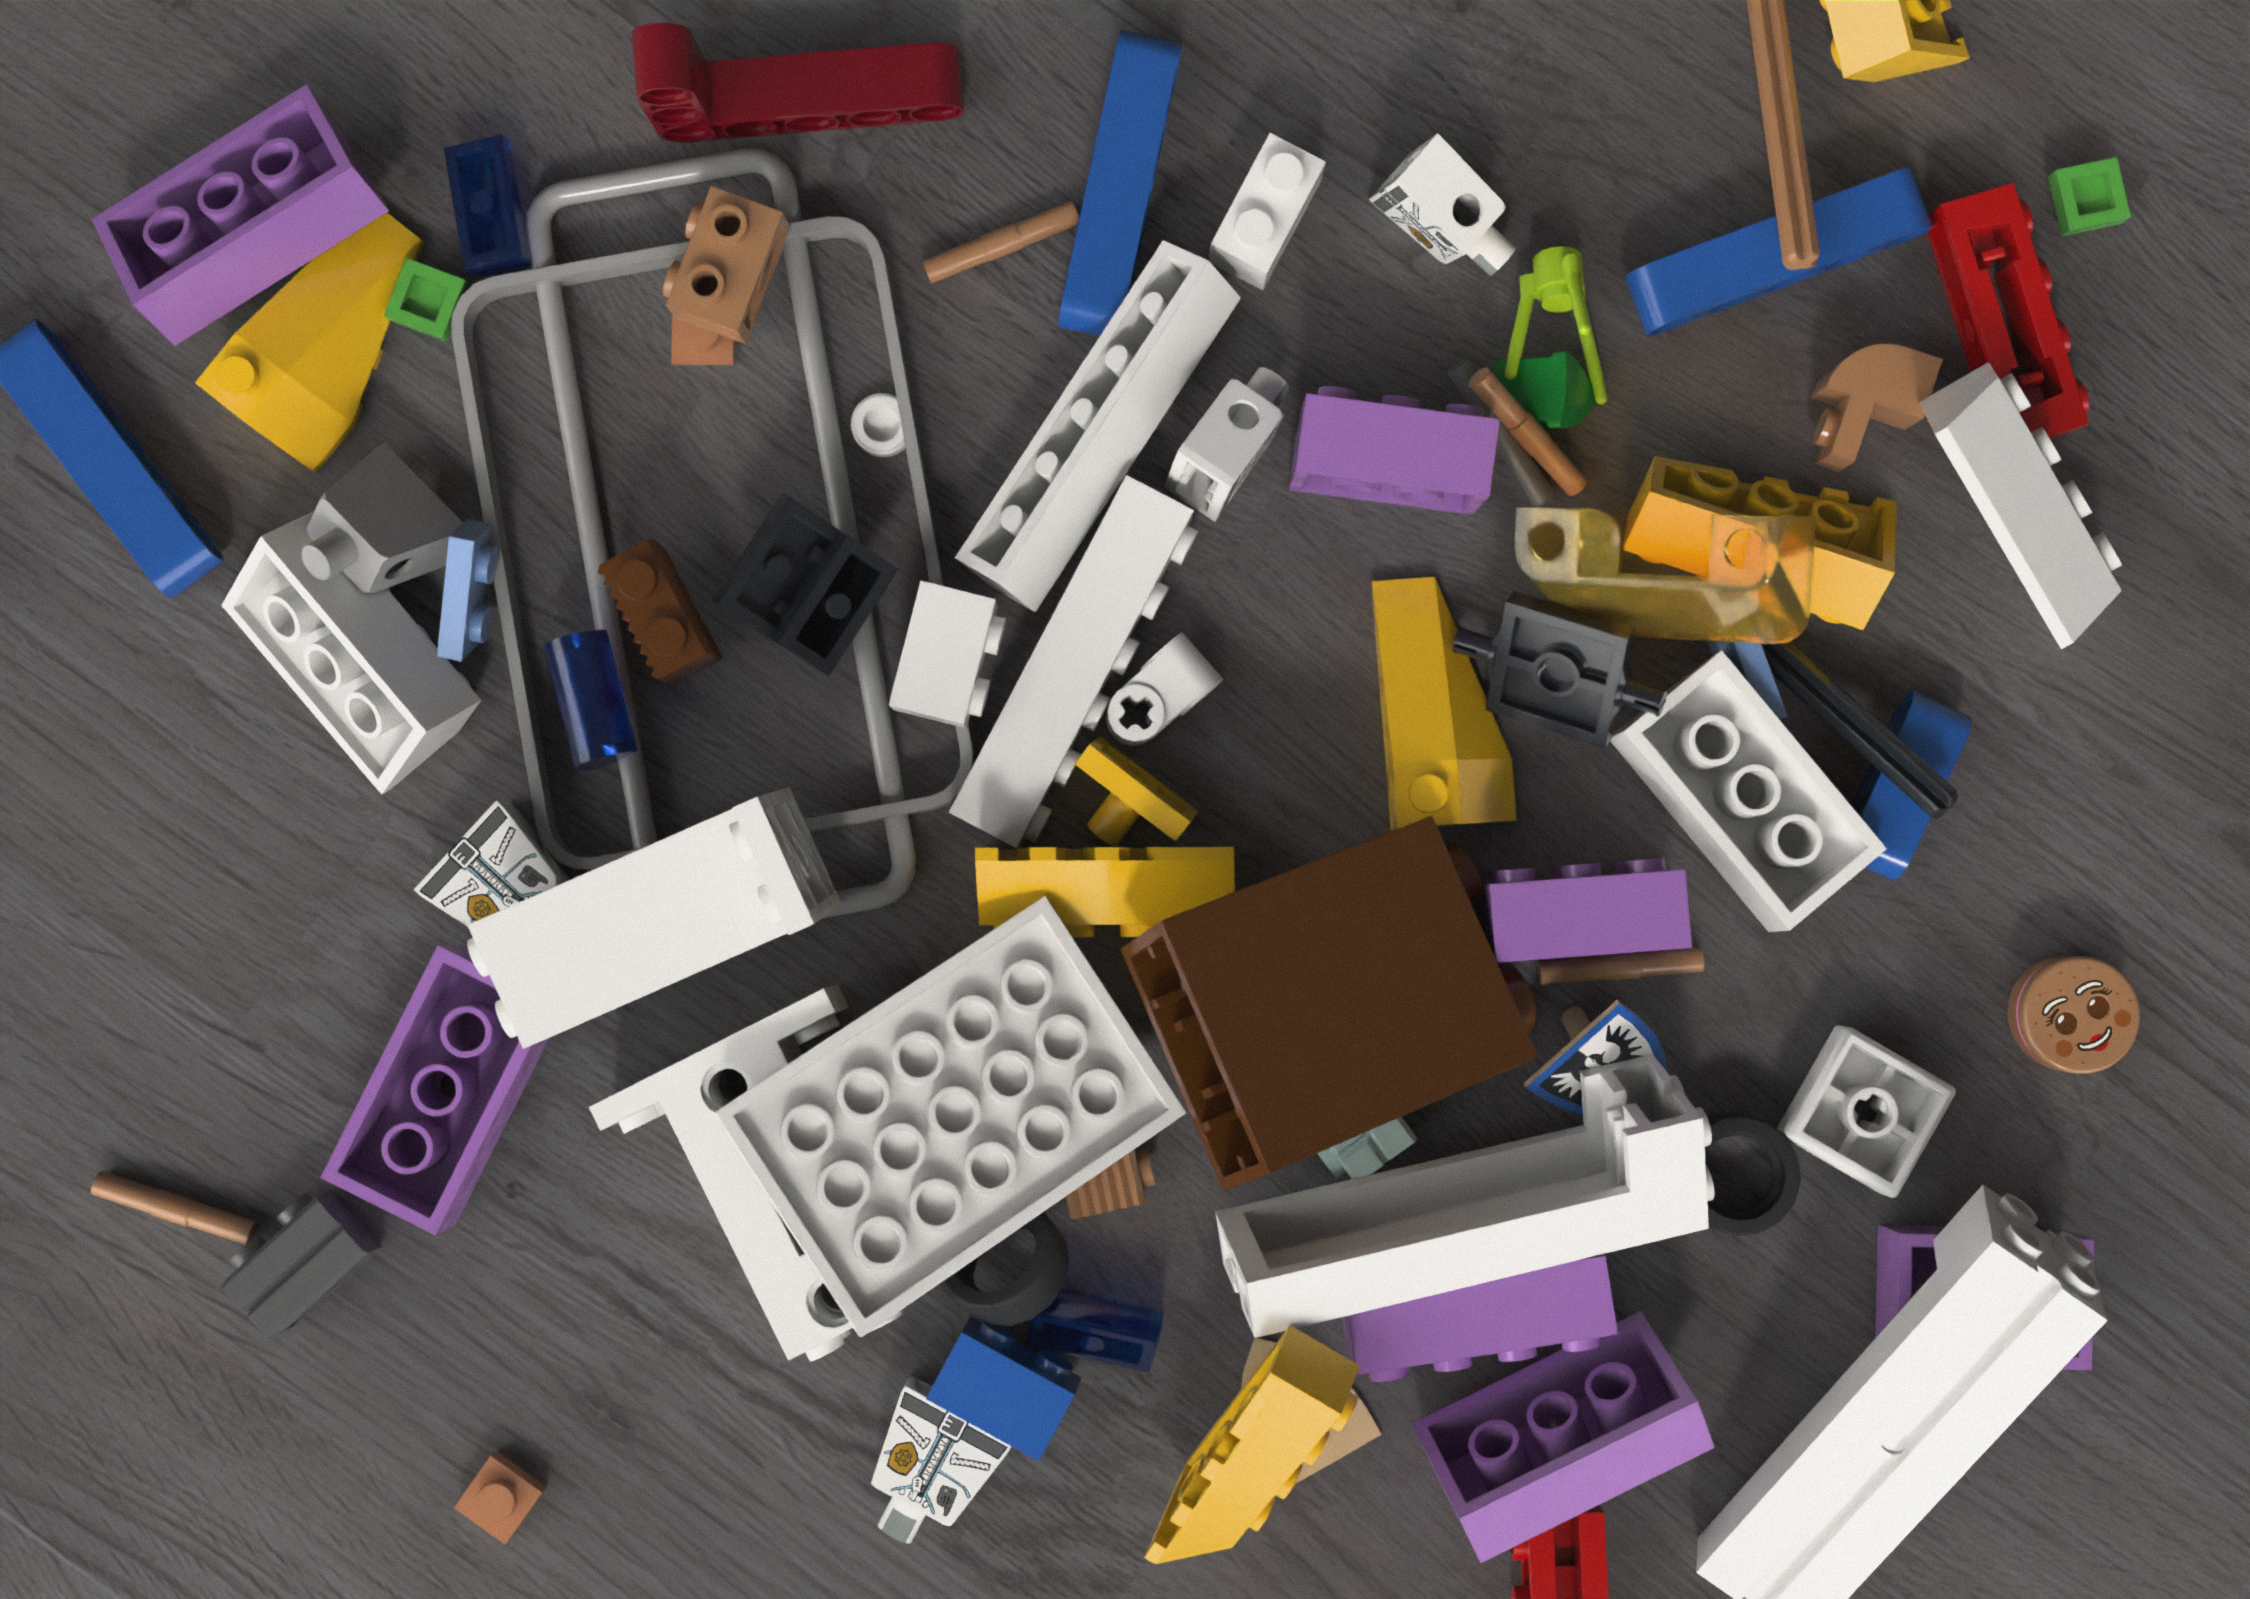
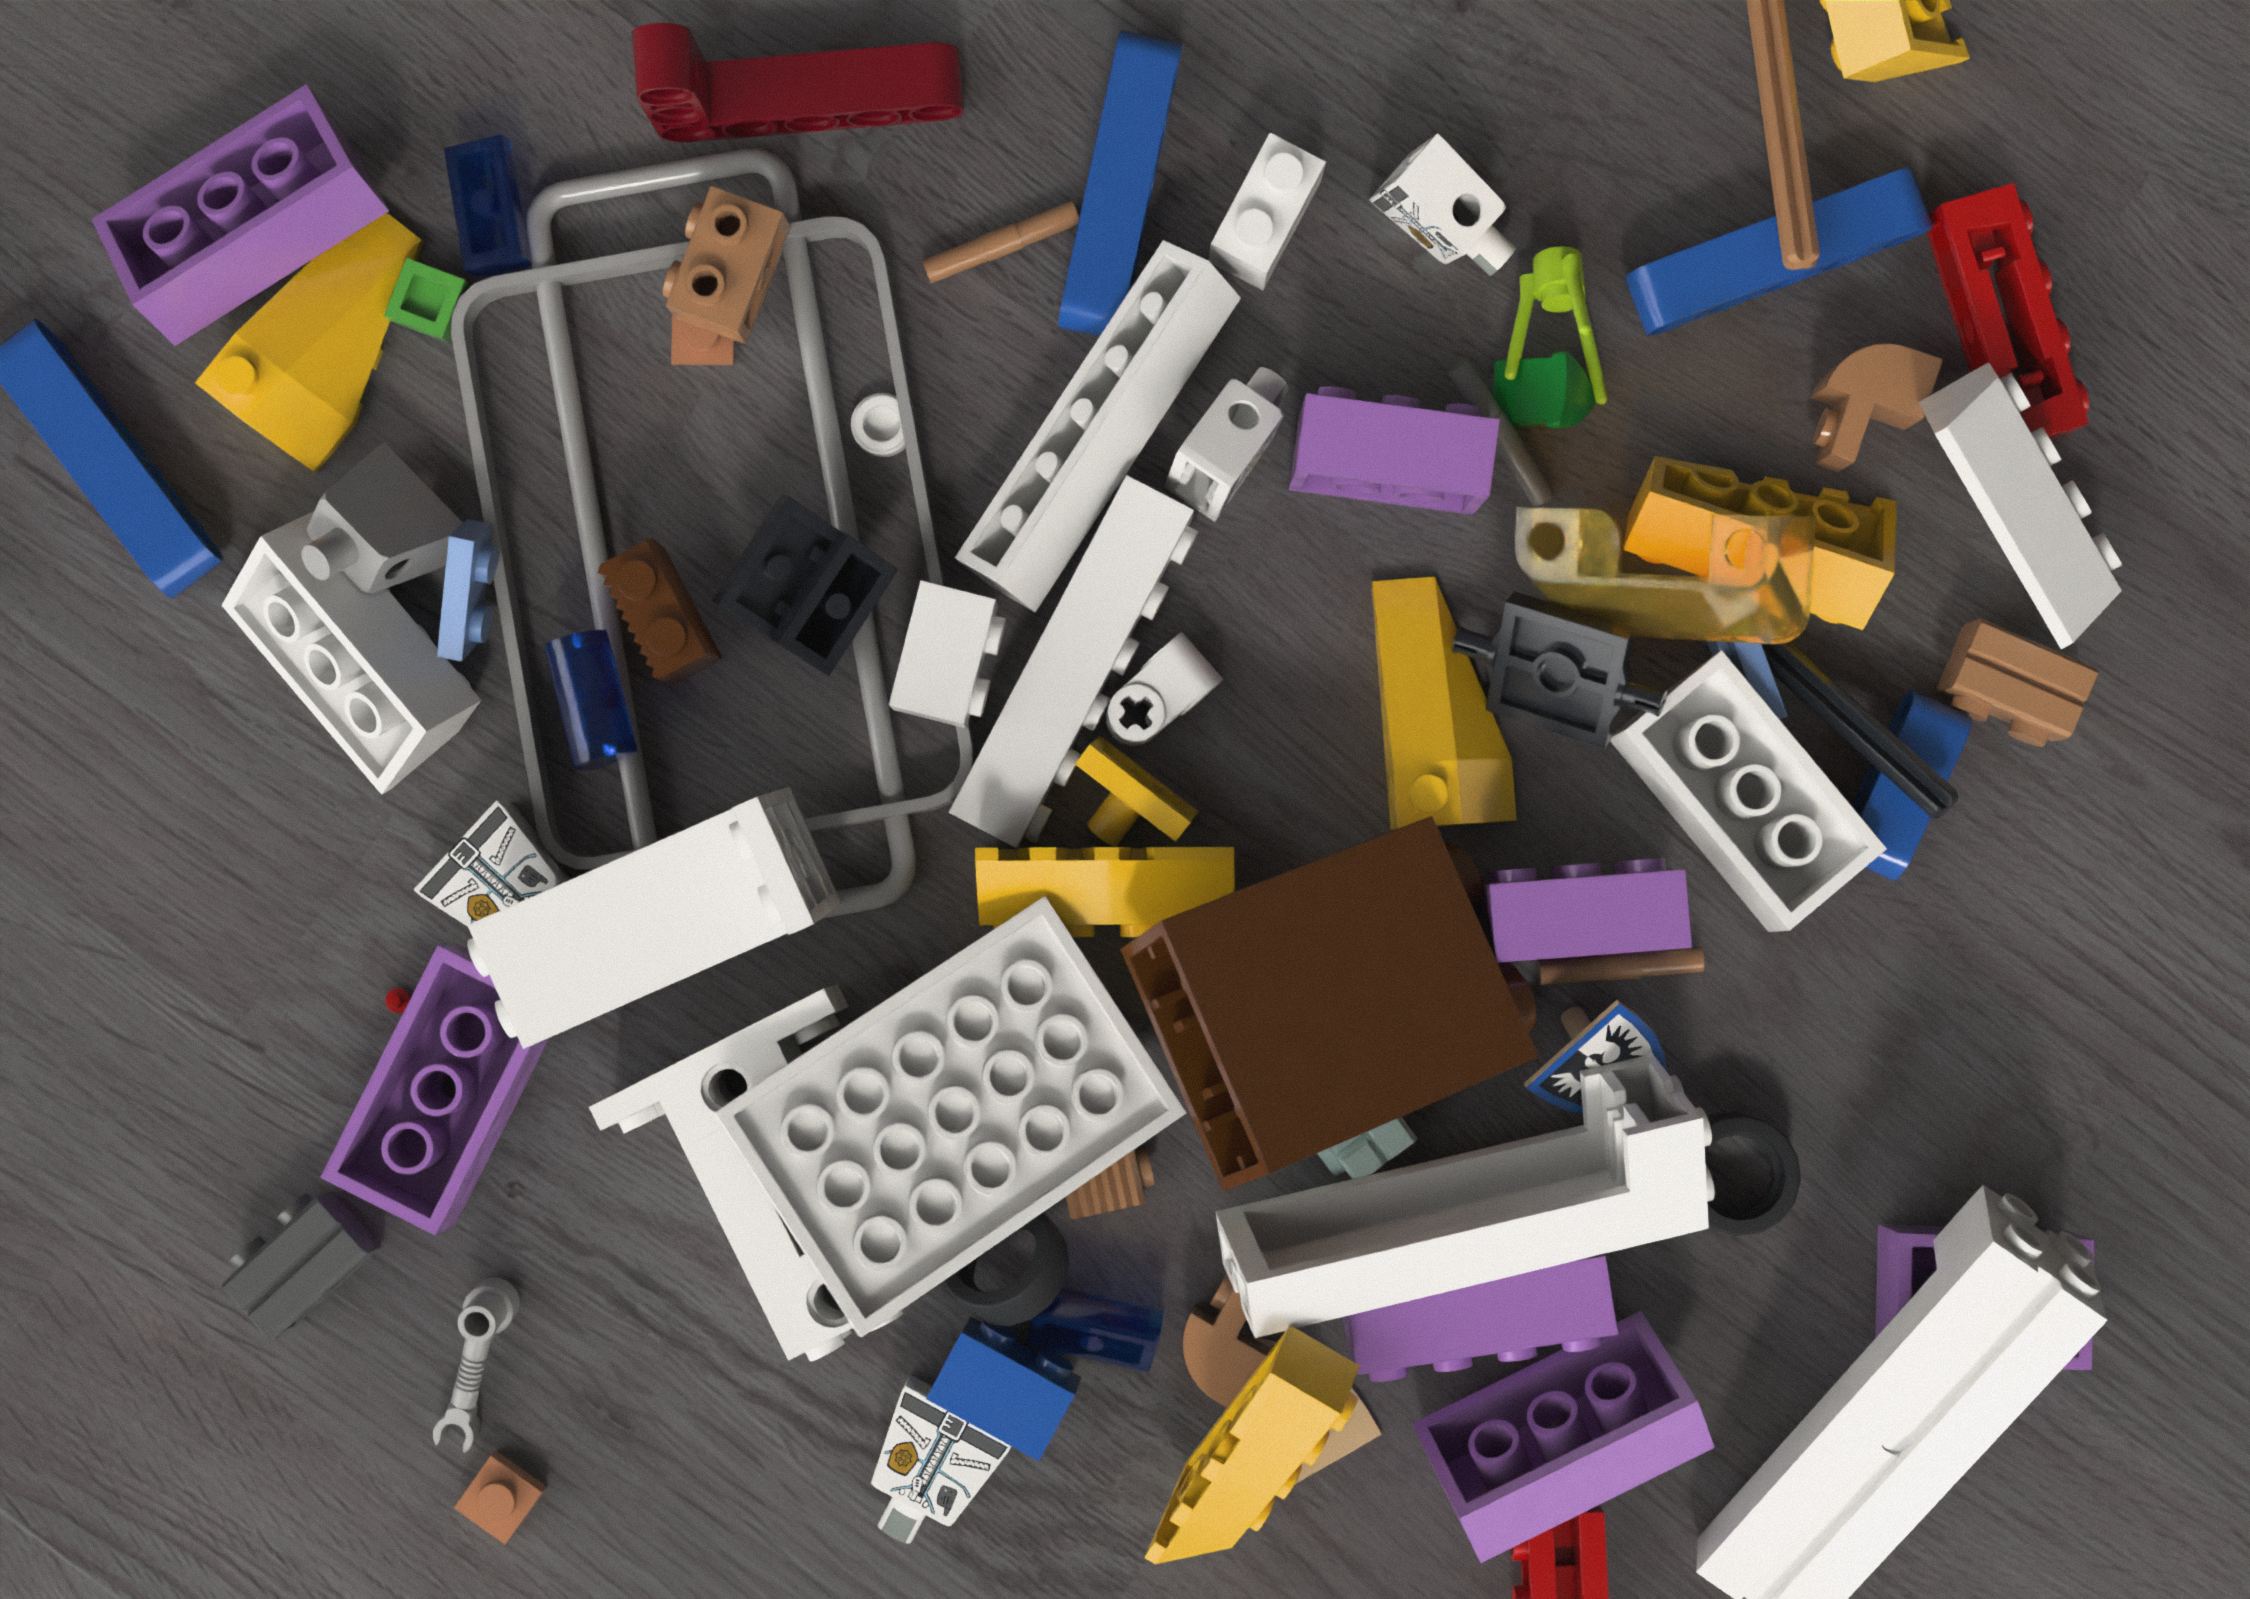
(174, 1207): medium nougat piece -> none
(397, 1000): none -> red piece
(500, 1305): none -> light grey brick
(1217, 1350): none -> medium nougat brick
(1527, 431): medium nougat piece -> none
(1903, 1094): white brick -> none
(2016, 682): none -> medium nougat brick
(2073, 1014): medium nougat head -> none
(2089, 196): bright green plate -> none

